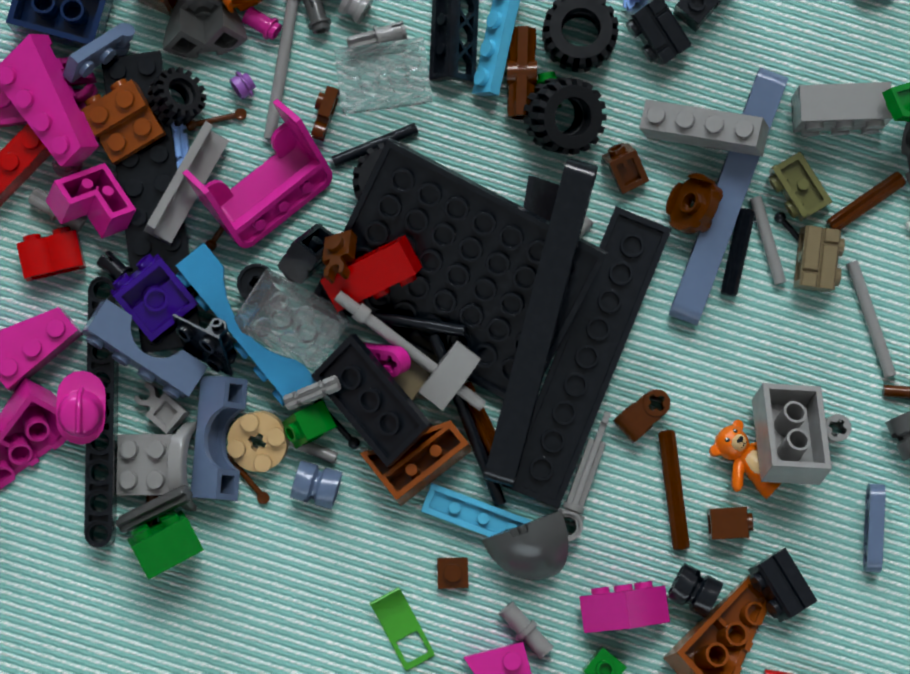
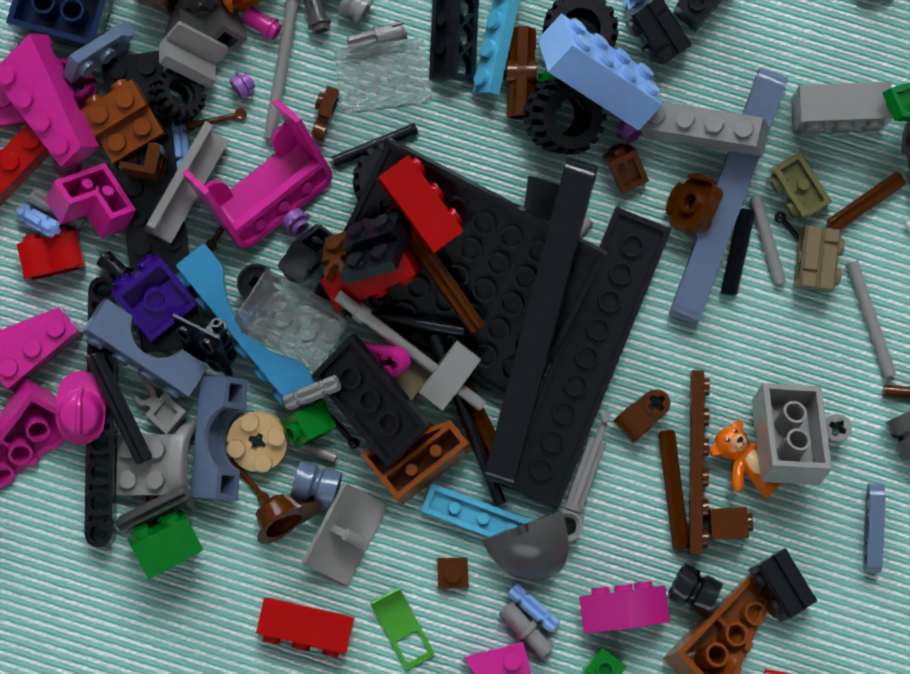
(38, 220): none -> light blue axle
(118, 407): none -> black axle
(153, 166): none -> reddish brown panel
(191, 53): none -> light grey panel
(281, 516): none -> reddish brown piece
(296, 222): none -> medium lavender plate
(305, 627): none -> red brick
(344, 534): none -> light grey shield
(374, 246): none -> black plate
(421, 203): none -> red brick
(445, 283): none -> reddish brown axle
(533, 607): none -> light blue axle
(600, 71): none -> light blue brick
(628, 132): none -> medium lavender plate
(698, 448): none -> reddish brown plate

